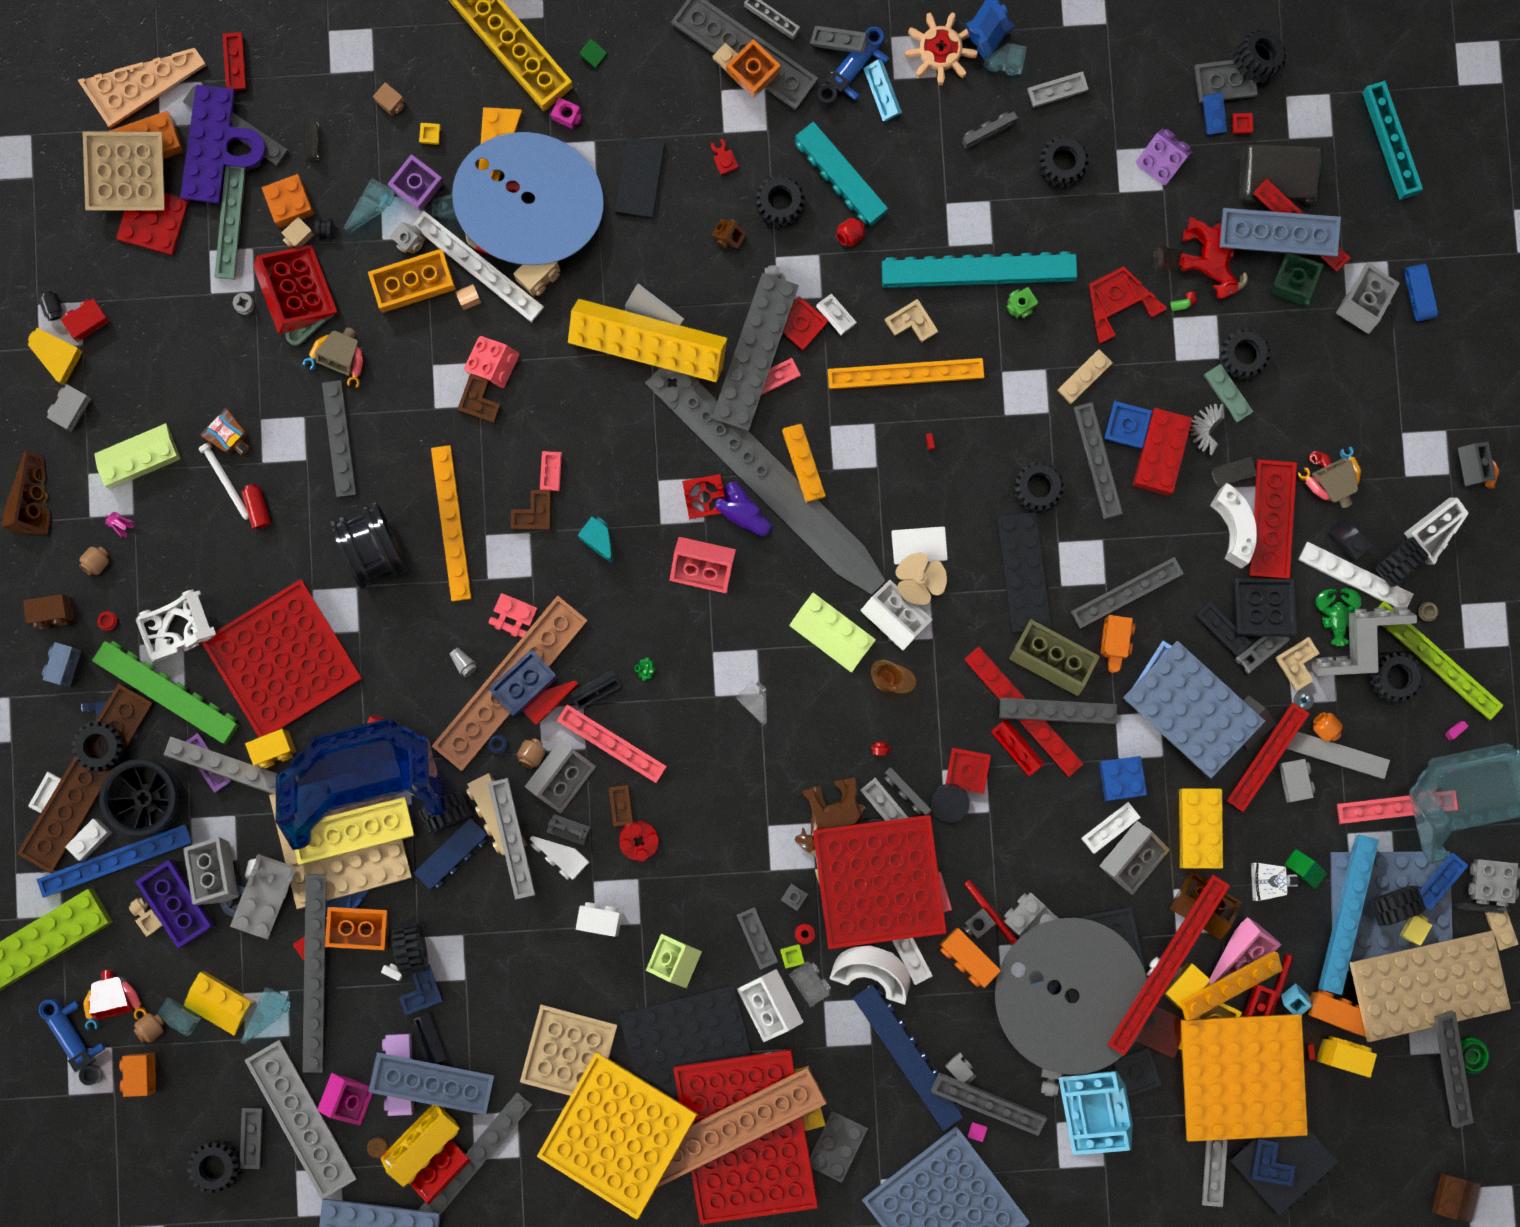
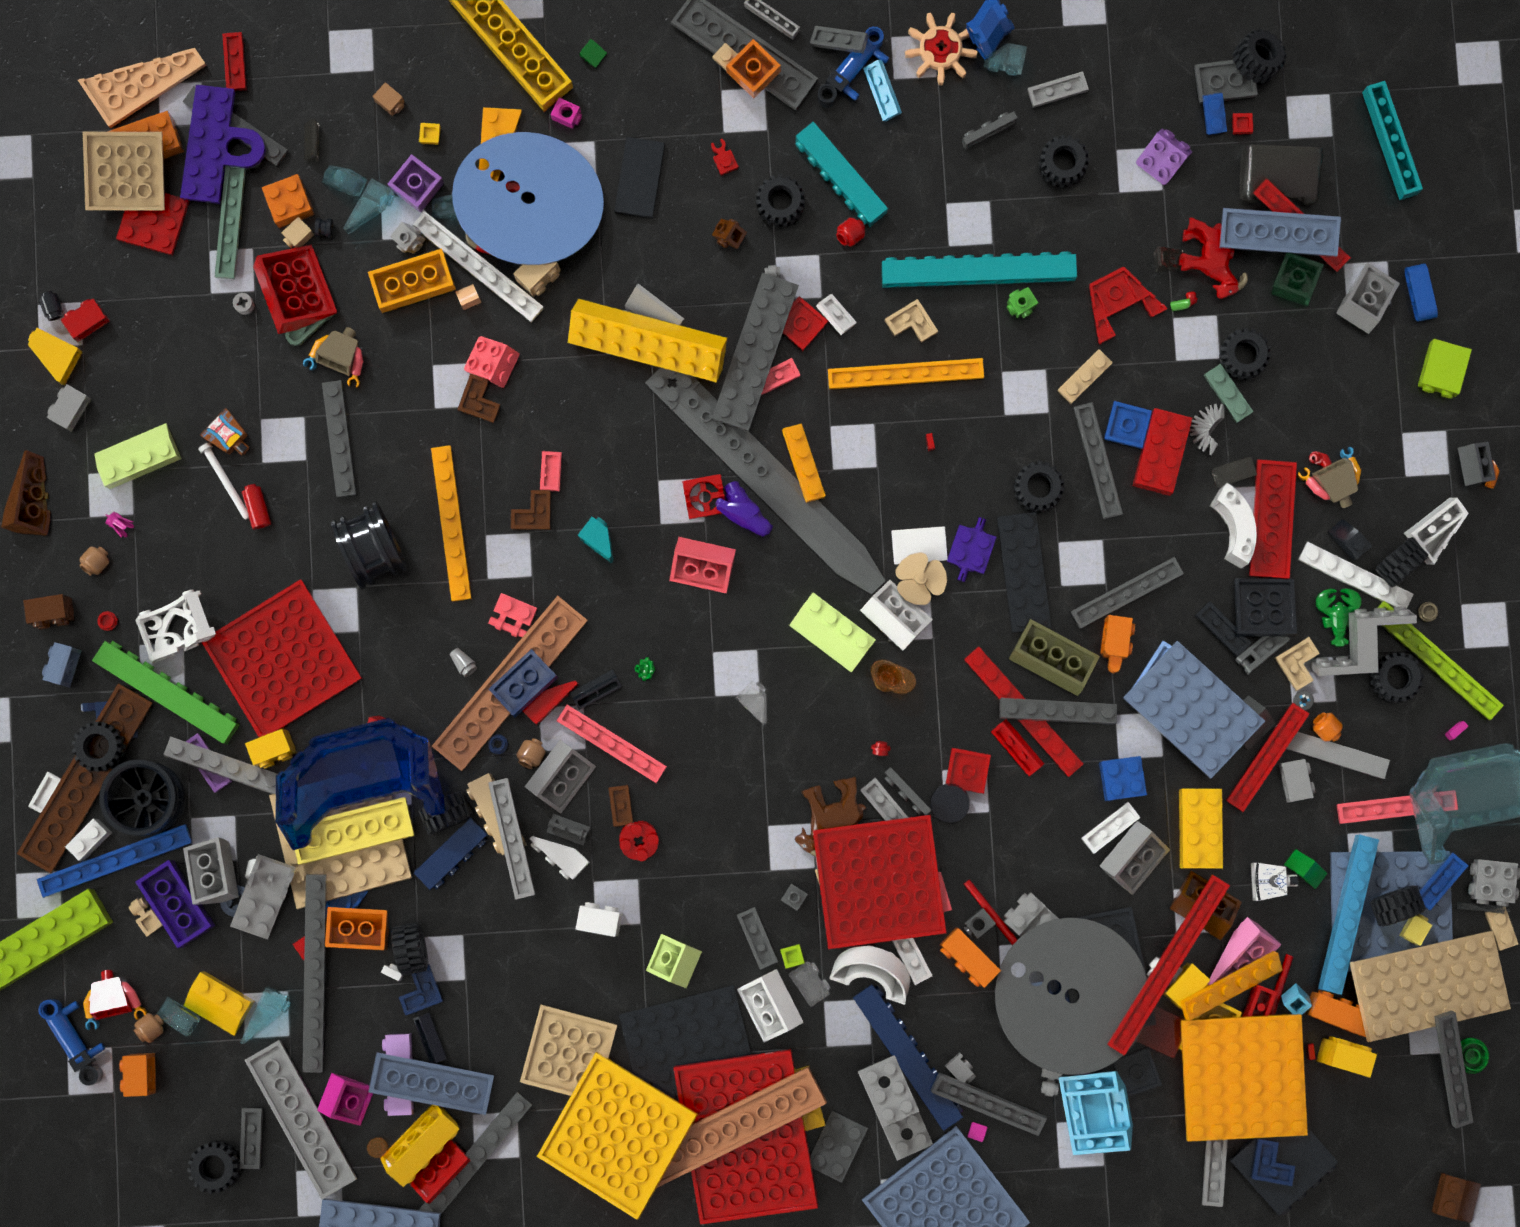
(344, 180): none -> clear light blue slope
(799, 929): red brick -> none
(895, 1107): none -> light grey bracket
(971, 549): none -> dark purple plate
(1444, 368): none -> lime brick

